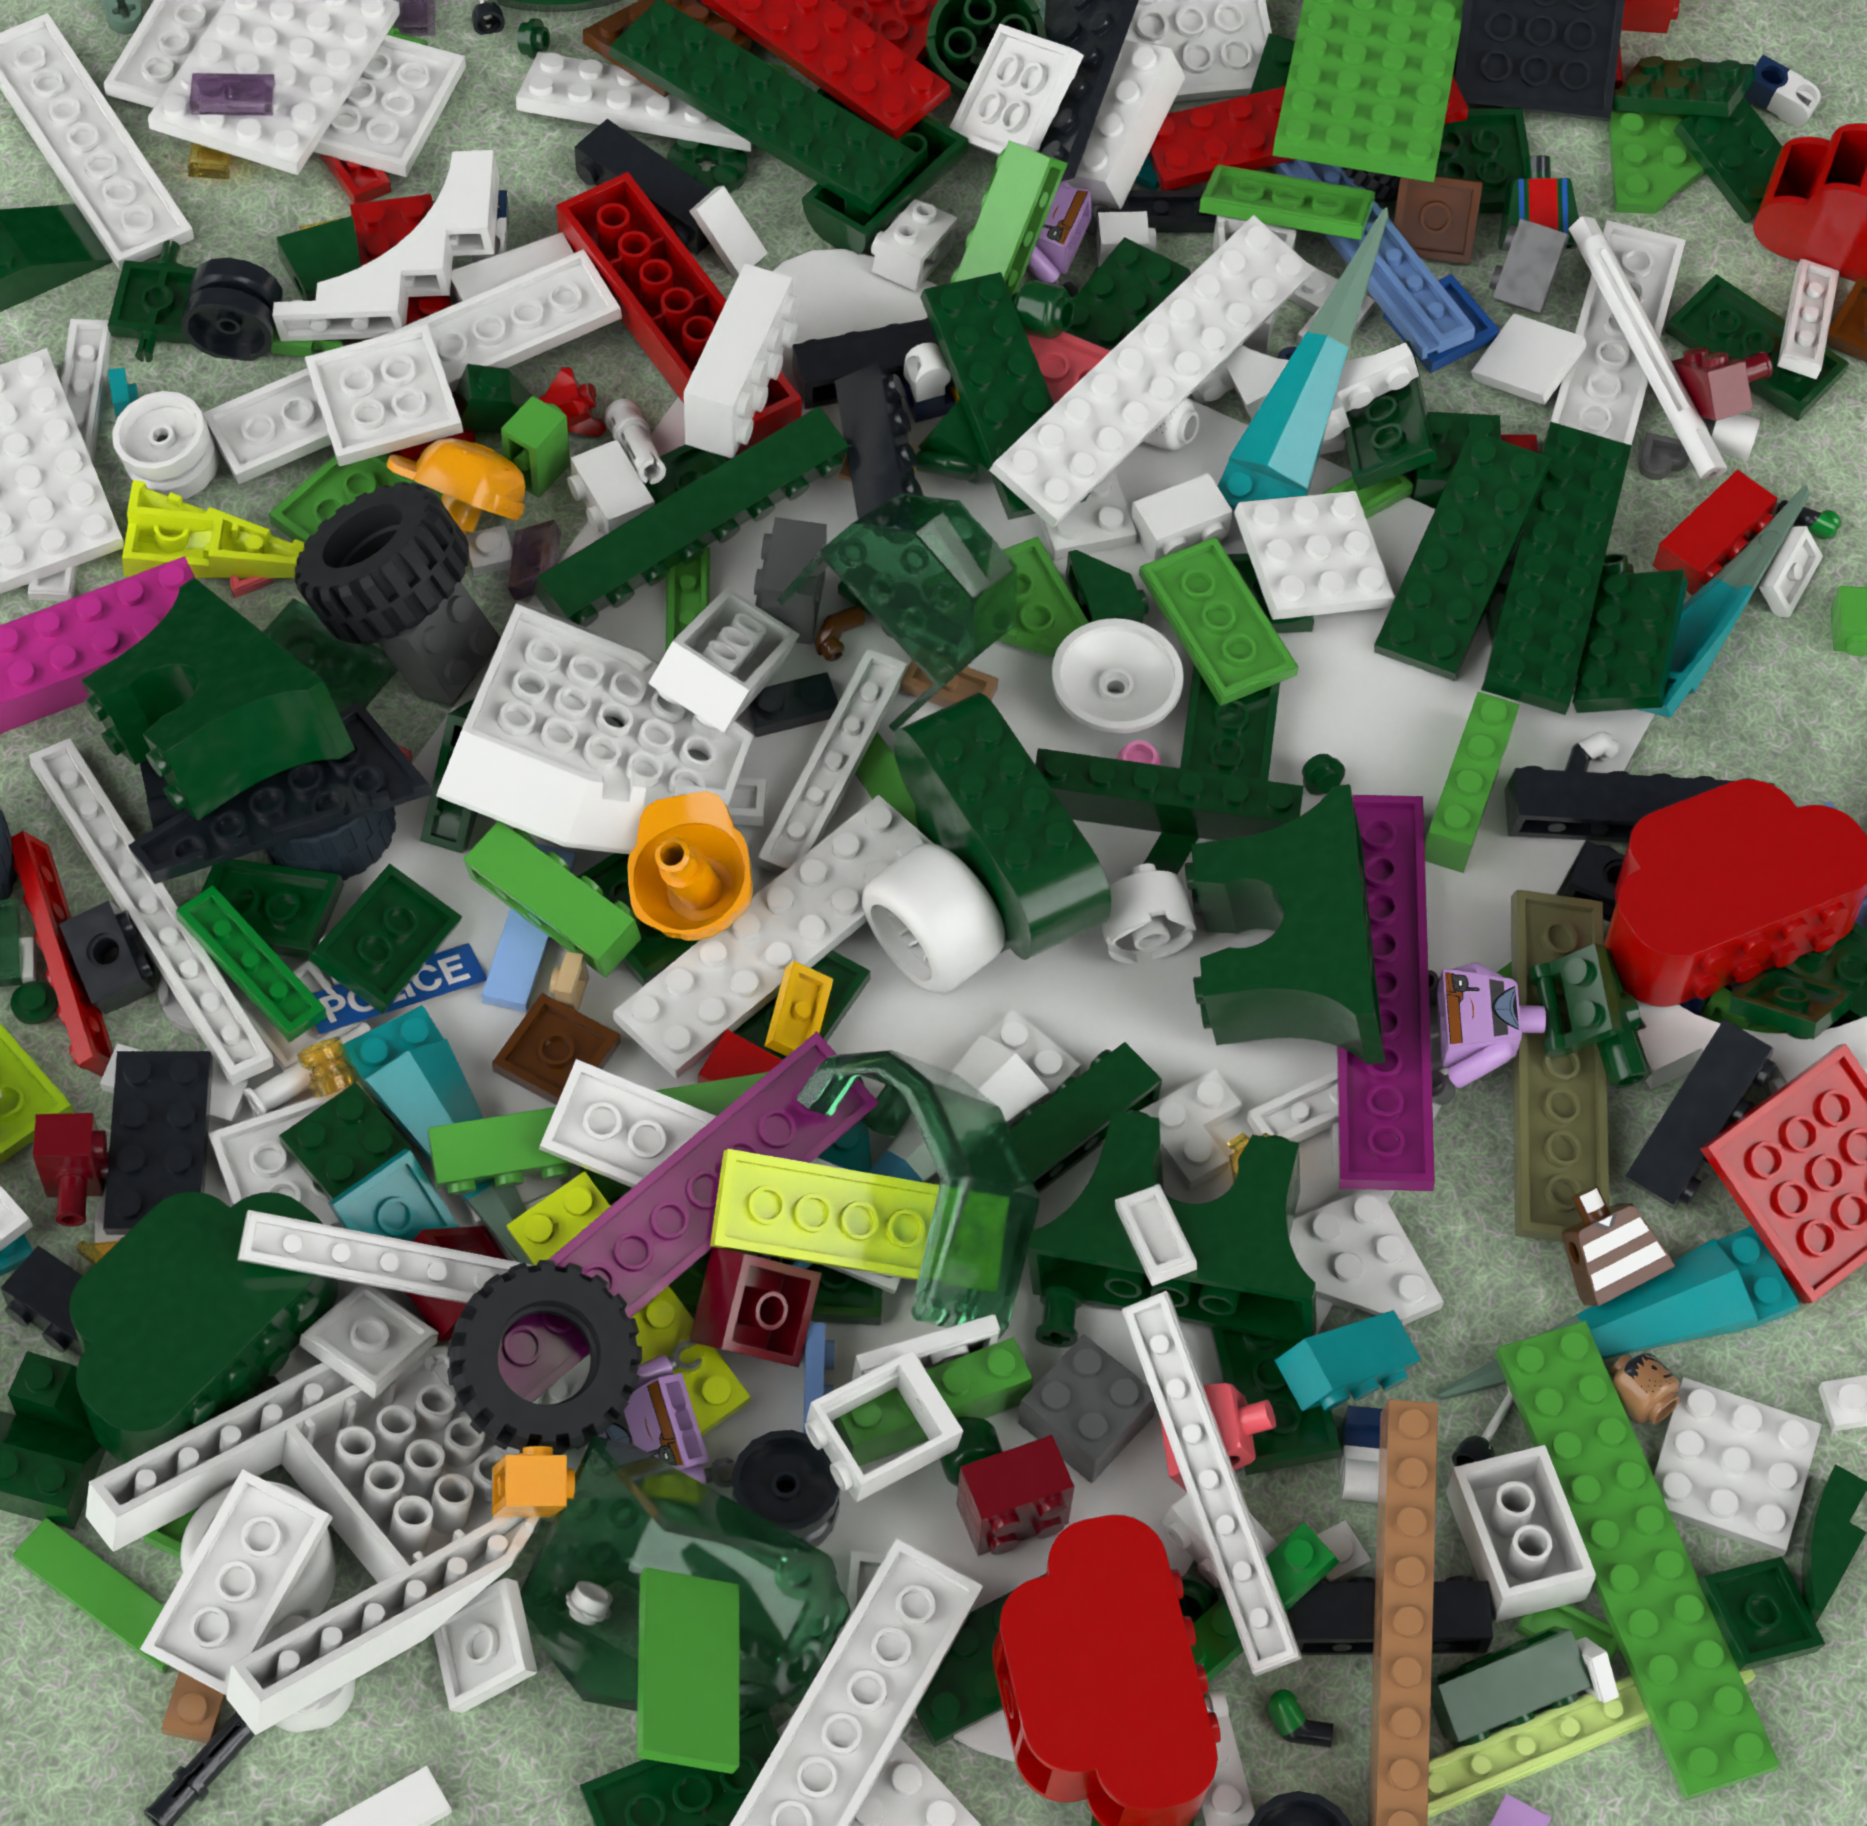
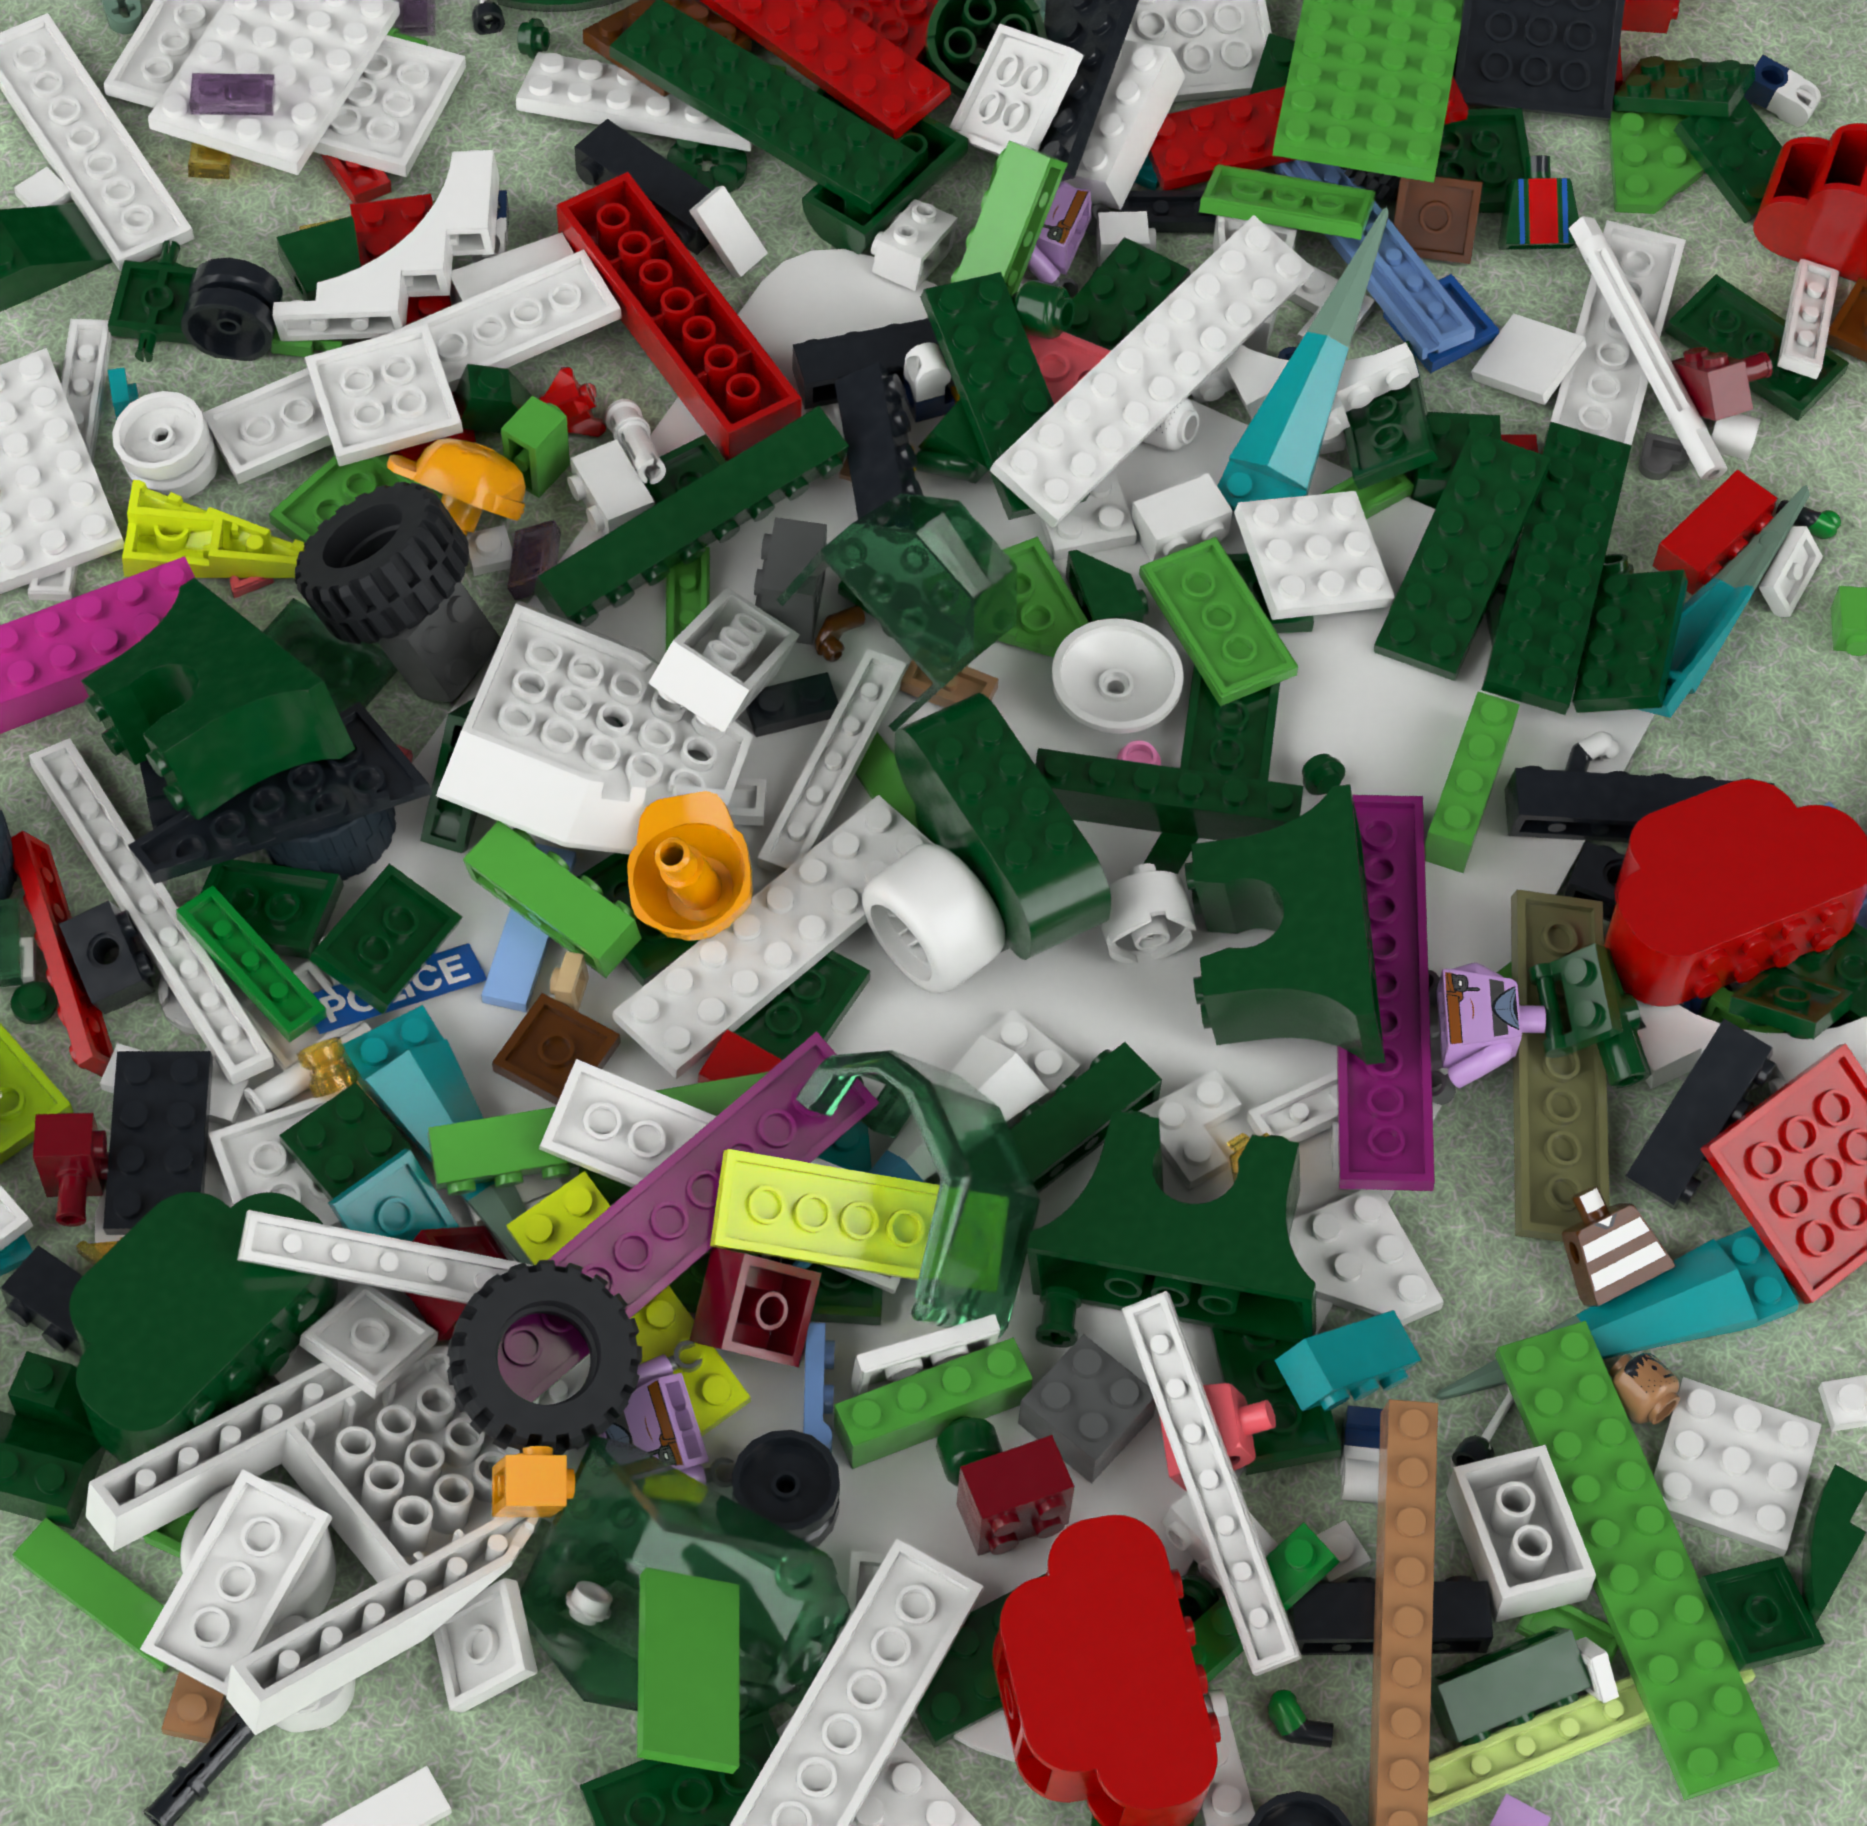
(43, 190): none -> white tile
(740, 361): white brick -> none
(798, 1008): yellow plate -> none
(922, 1399): white window -> none
(1155, 1234): white tile -> none
(1529, 266): flat silver brick -> none

